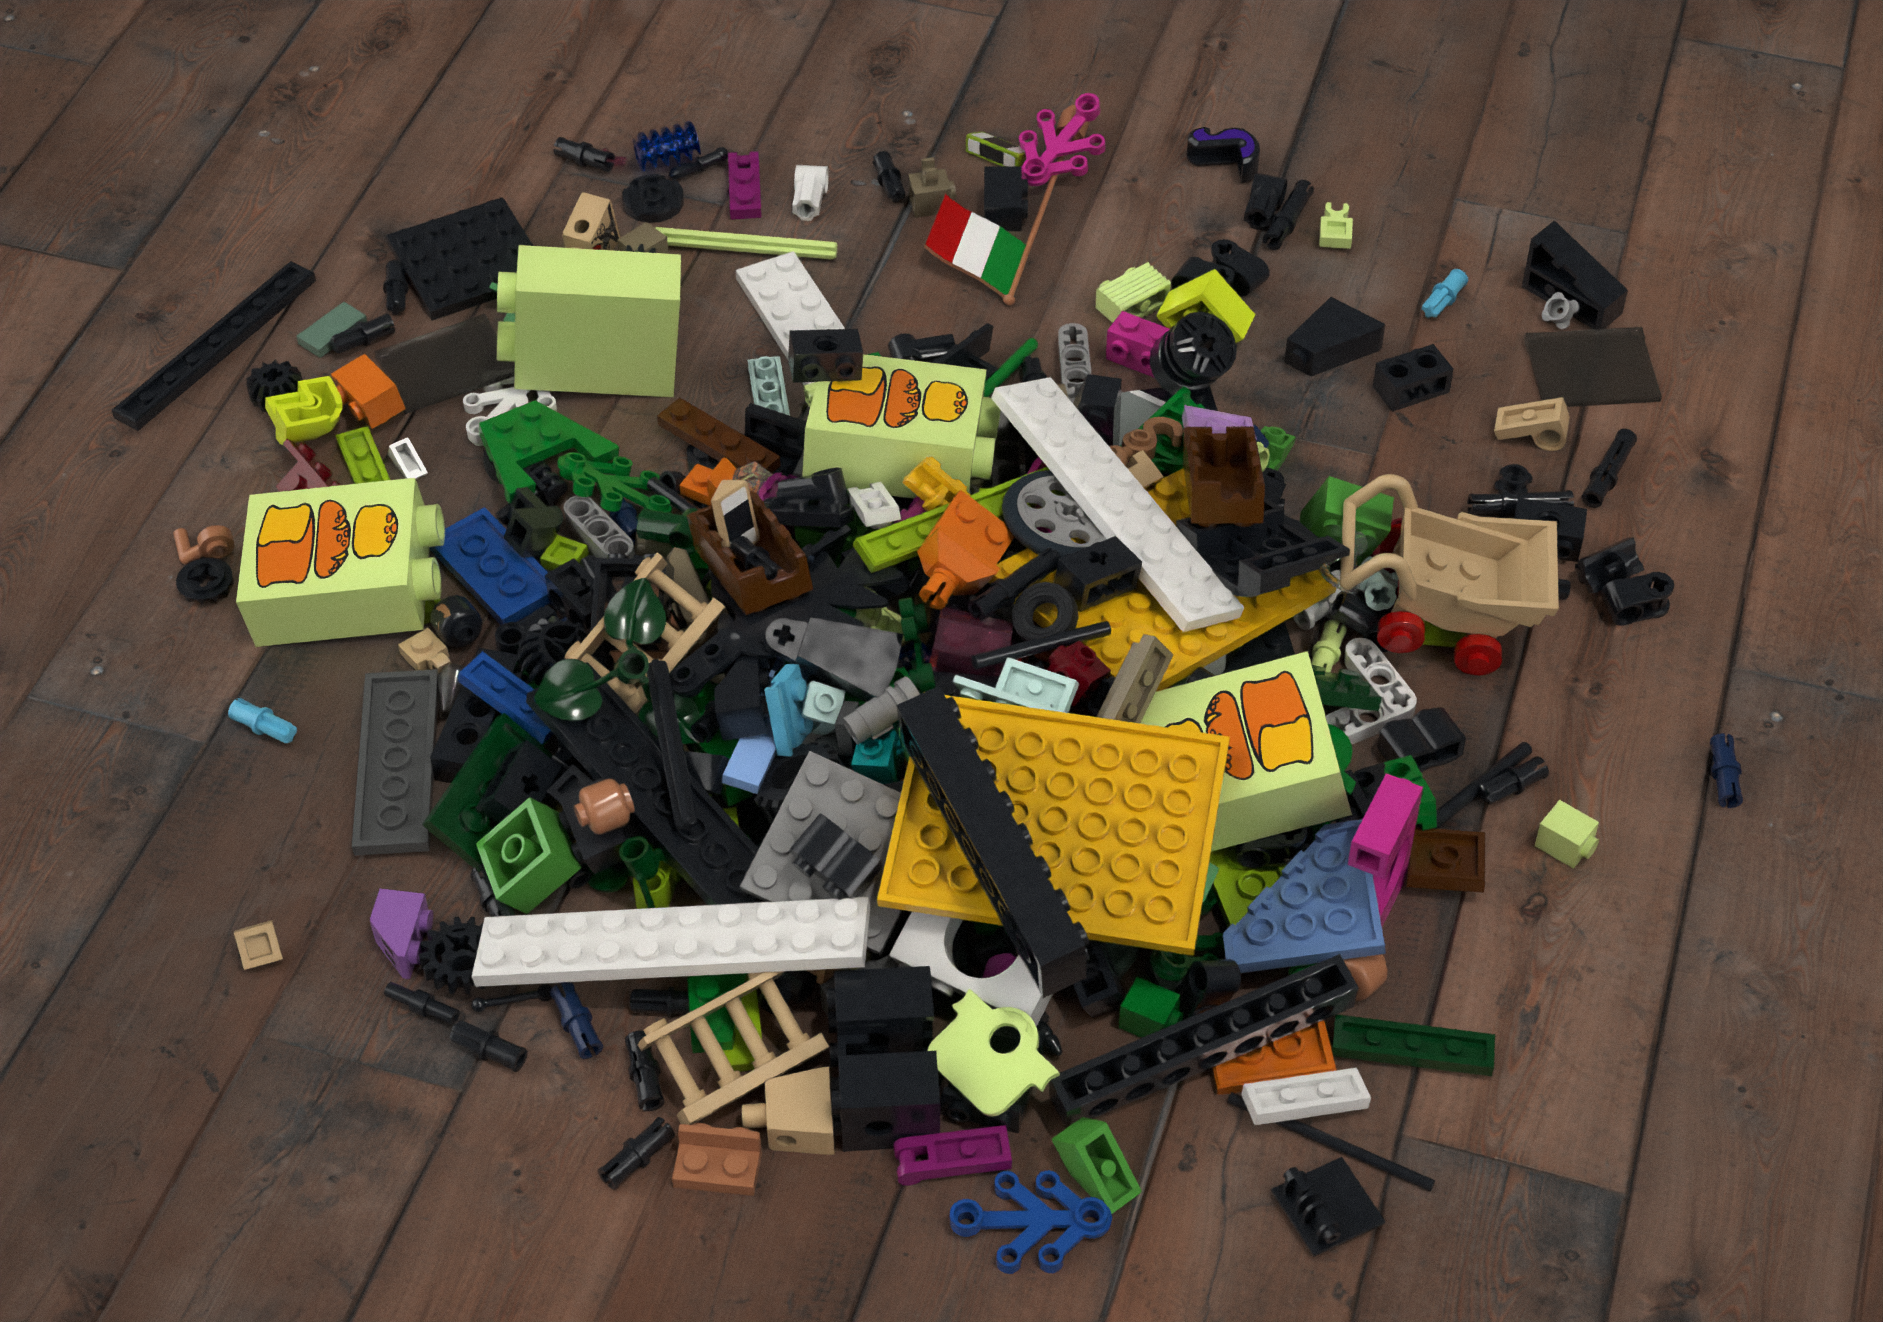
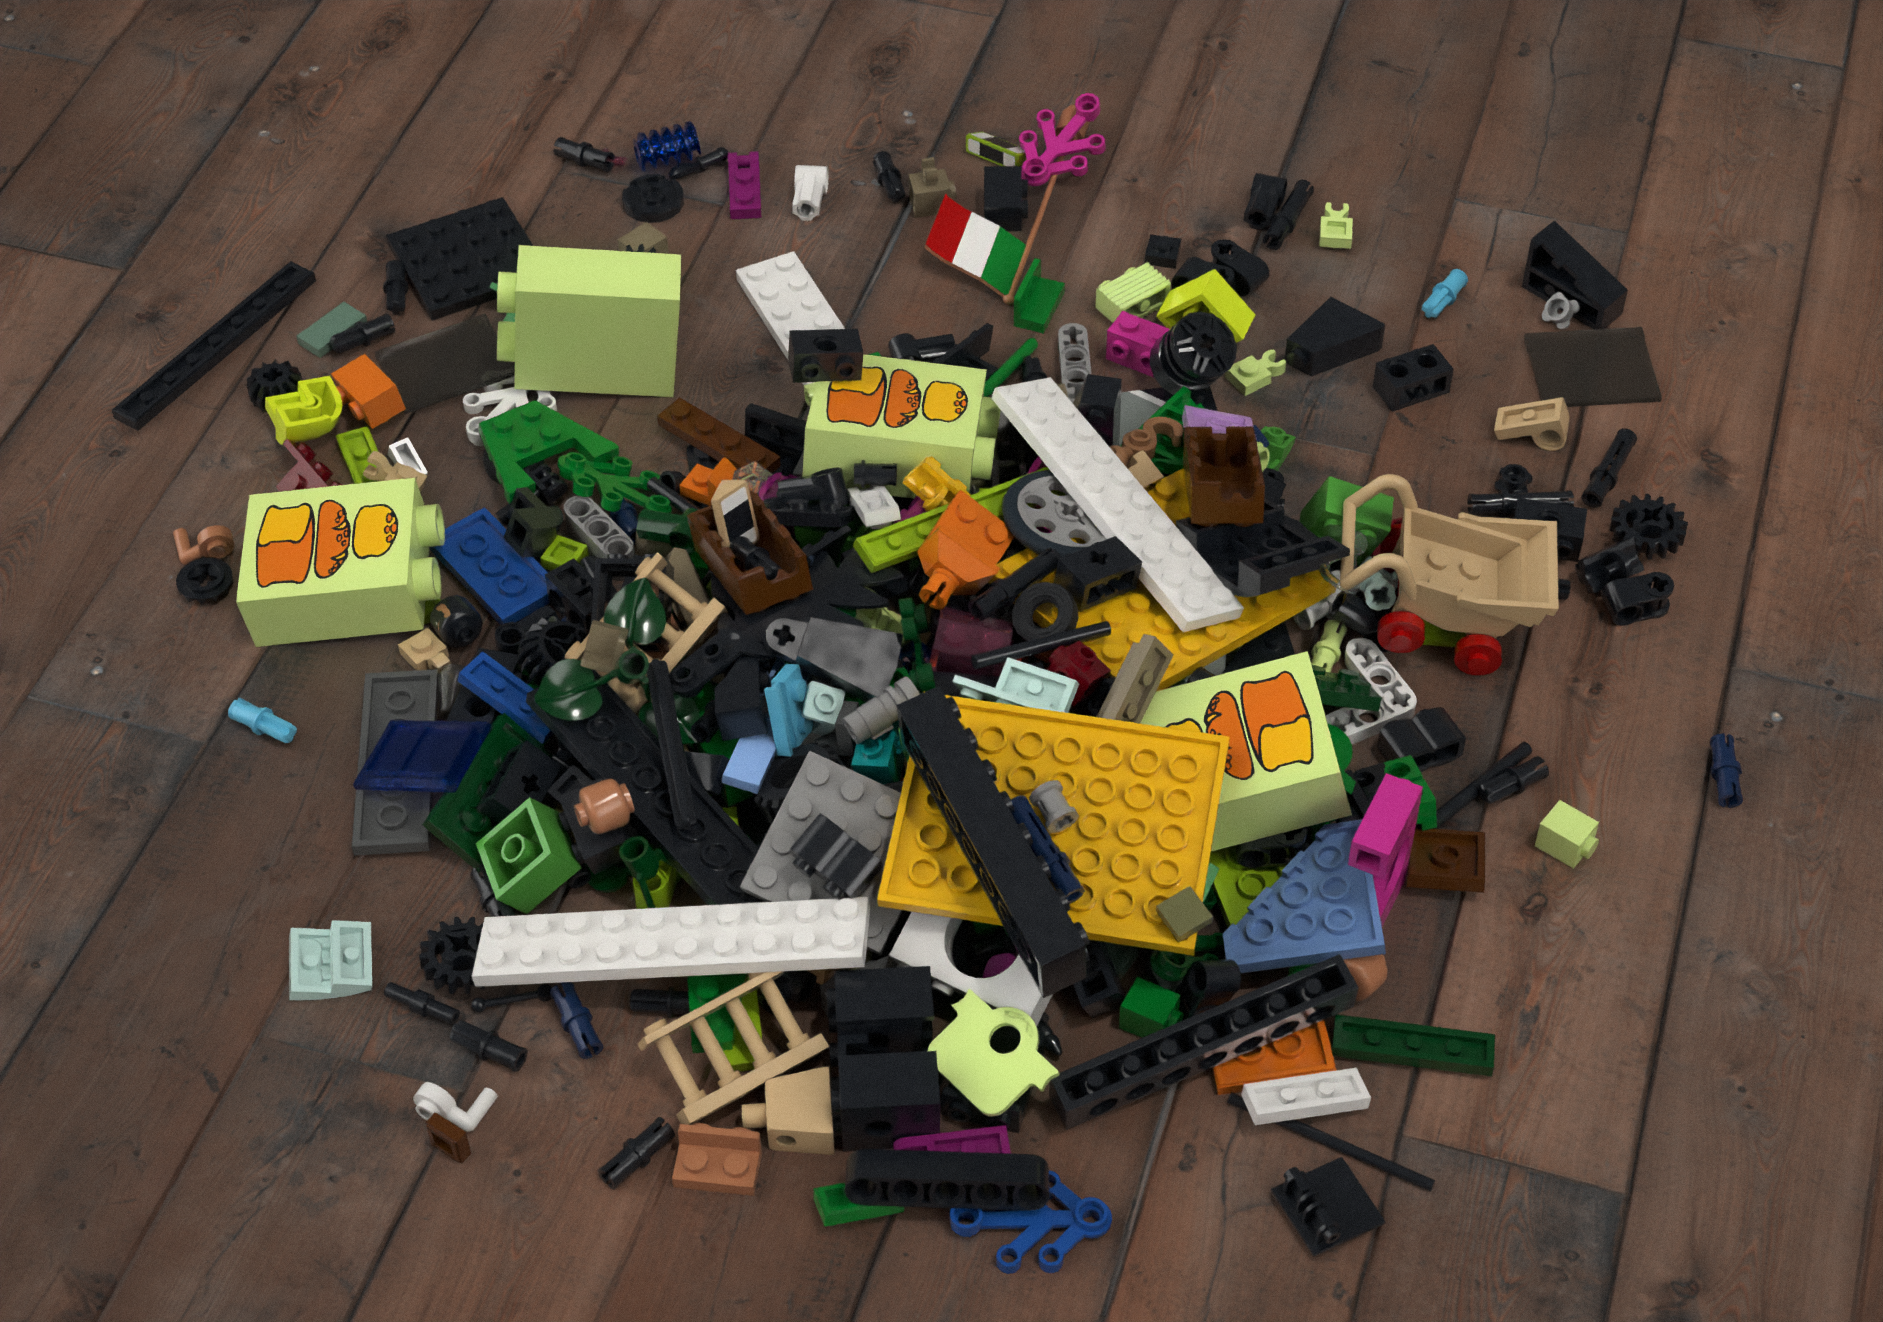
(258, 945): tan plate -> none
(330, 961): none -> light aqua slope
(386, 472): none -> tan plate
(399, 927): medium lavender slope -> none
(422, 756): none -> clear blue piece
(433, 1098): none -> white plate
(448, 1138): none -> reddish brown tile
(591, 224): tan torso -> none
(604, 646): none -> dark tan panel
(644, 1073): black pin -> none
(749, 243): yellowish green axle -> none
(768, 383): light aqua tile -> none
(838, 1209): none -> green plate
(875, 474): none -> black pin
(947, 1179): none -> black beam
(1036, 300): none -> green panel
(1043, 845): none -> dark blue pin
(1053, 806): none -> light grey bush
(1097, 1162): bright green slope -> none
(1163, 251): none -> black plate
(1184, 914): none -> olive tile
(1225, 147): black animal -> none
(1255, 374): none -> yellowish green plate
(1651, 524): none -> black gear

